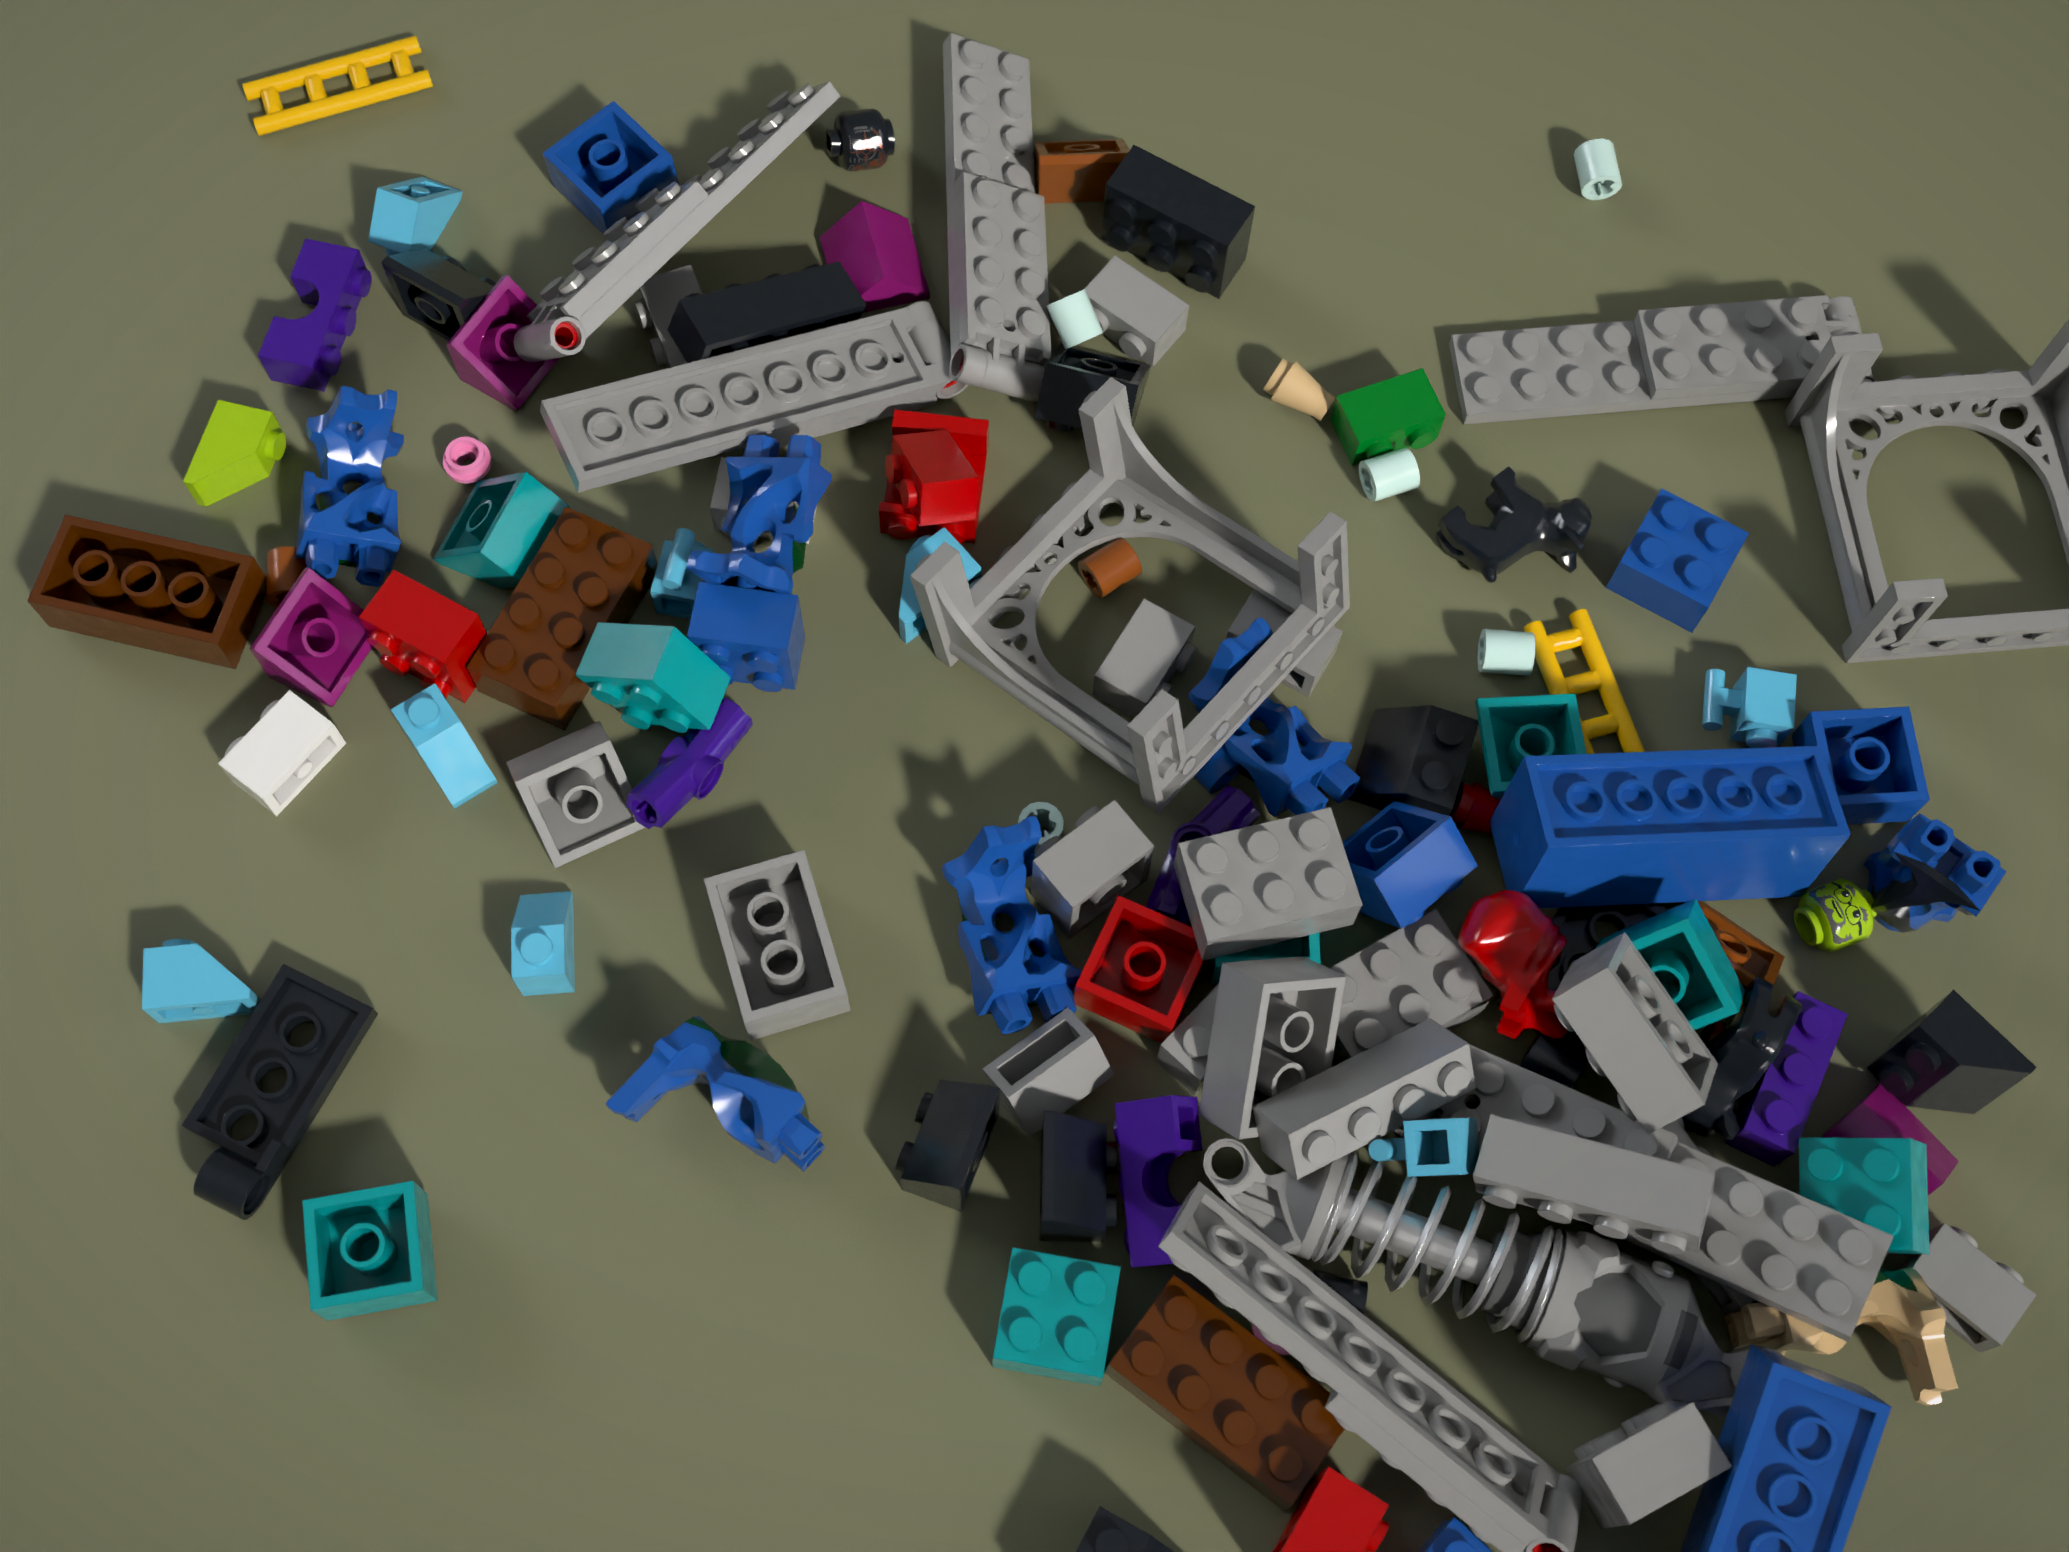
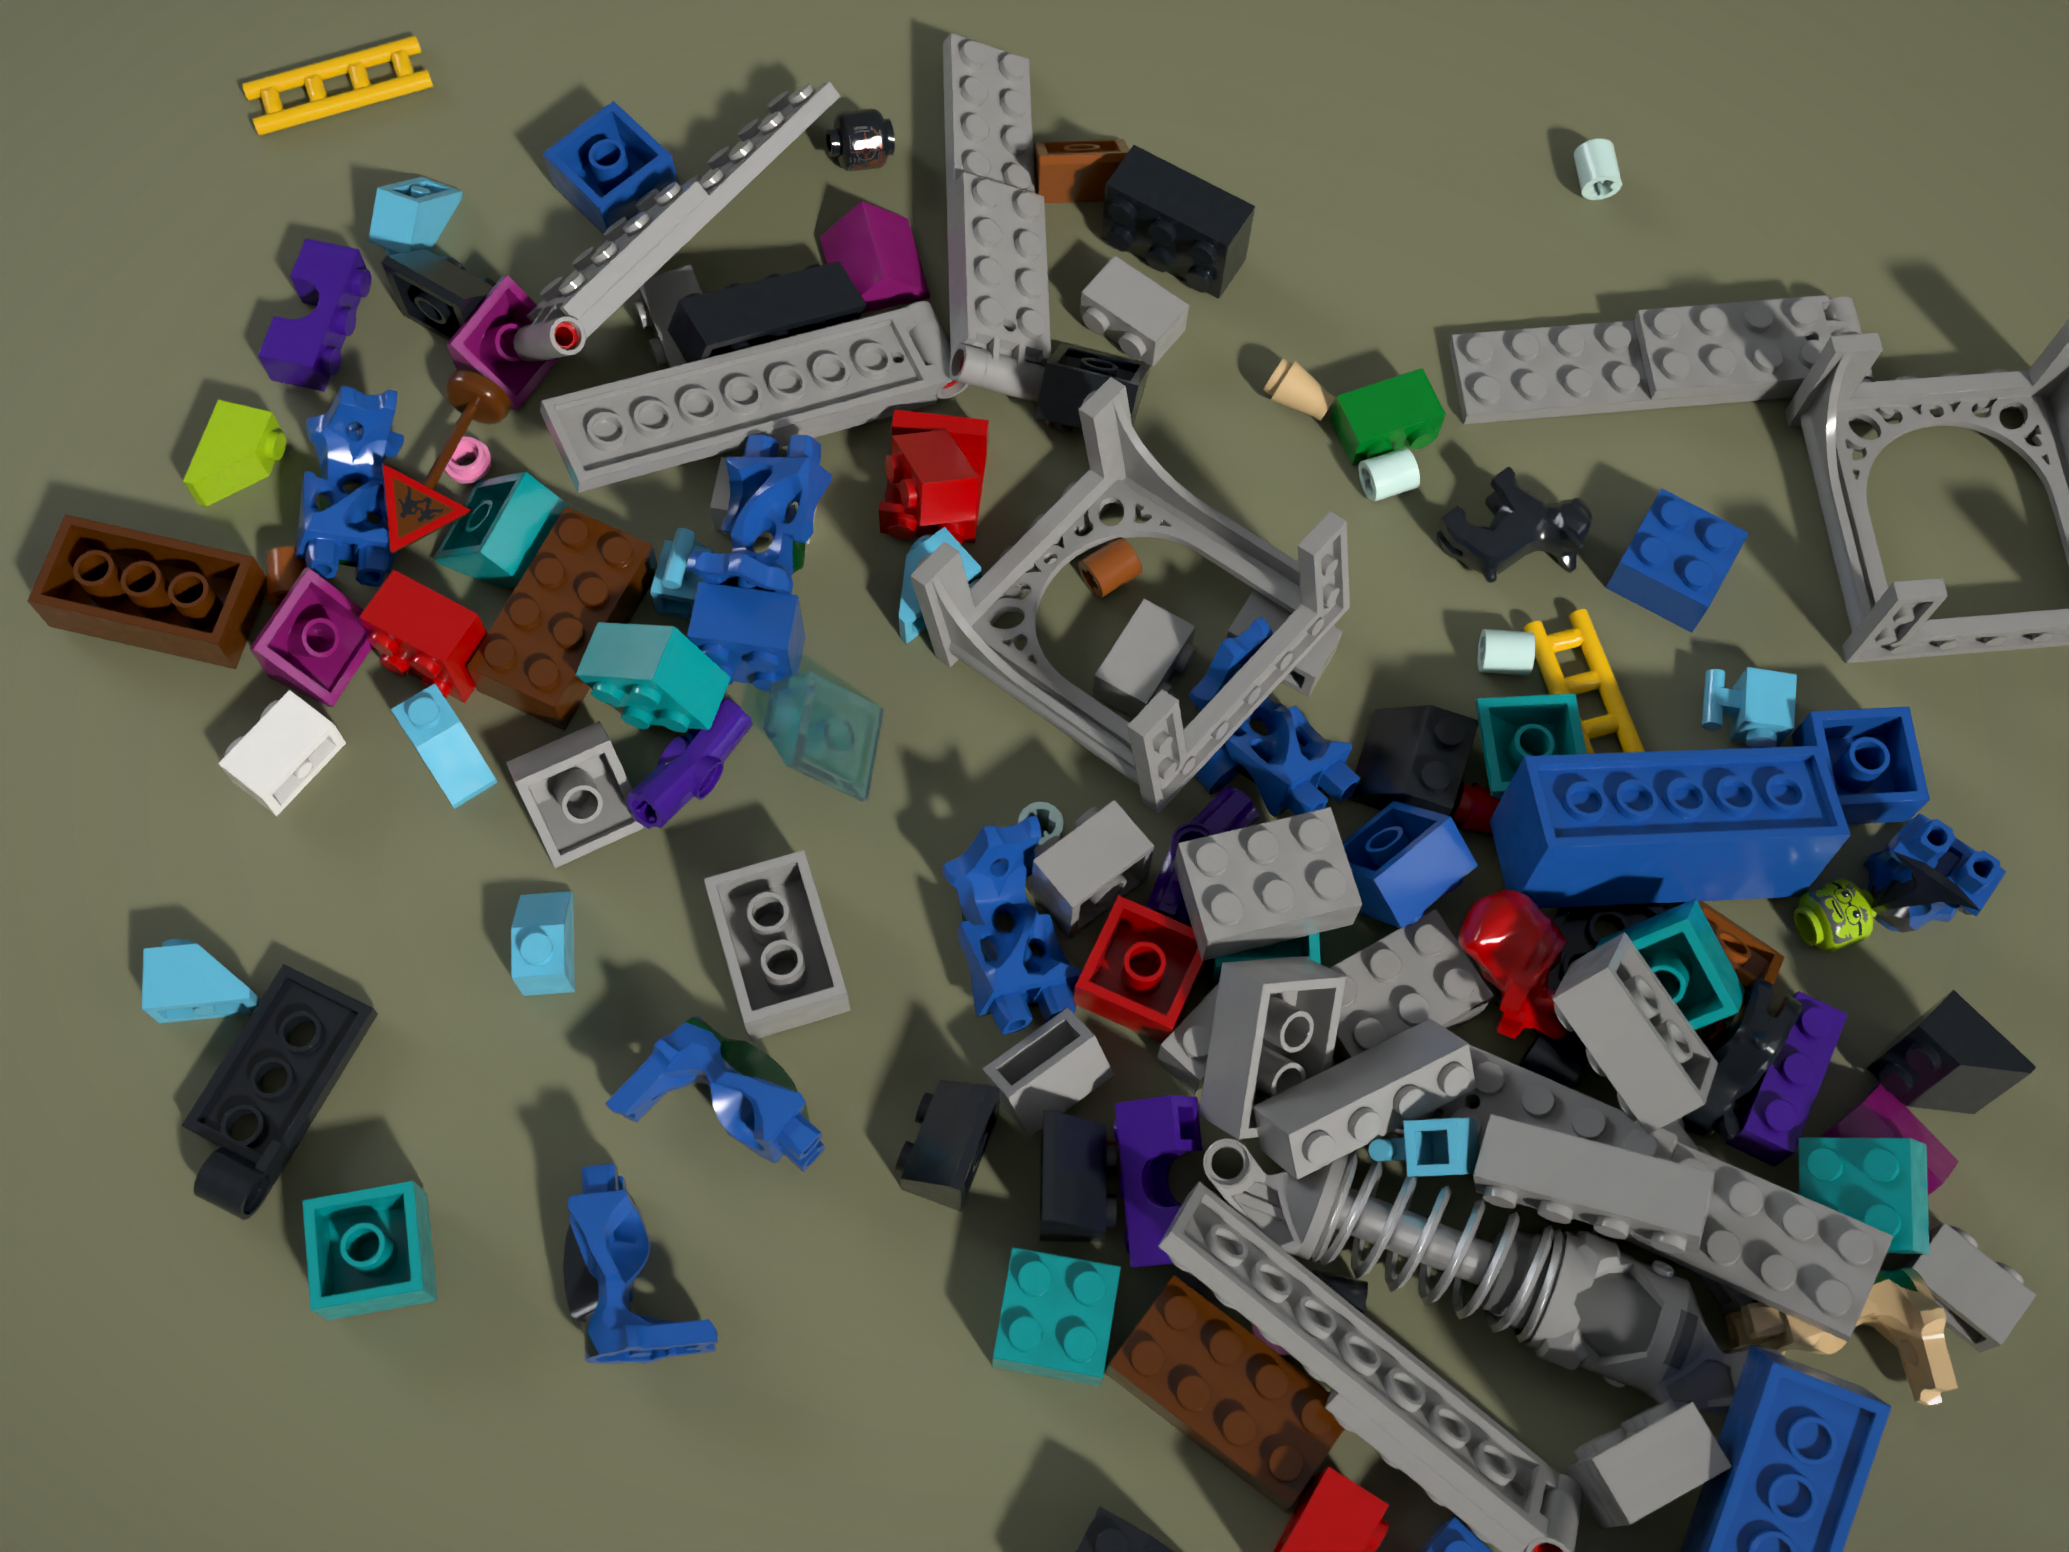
(414, 507): none -> reddish brown piece
(601, 1259): none -> blue hips
(824, 732): none -> clear light blue slope
(1074, 319): light aqua gear -> none

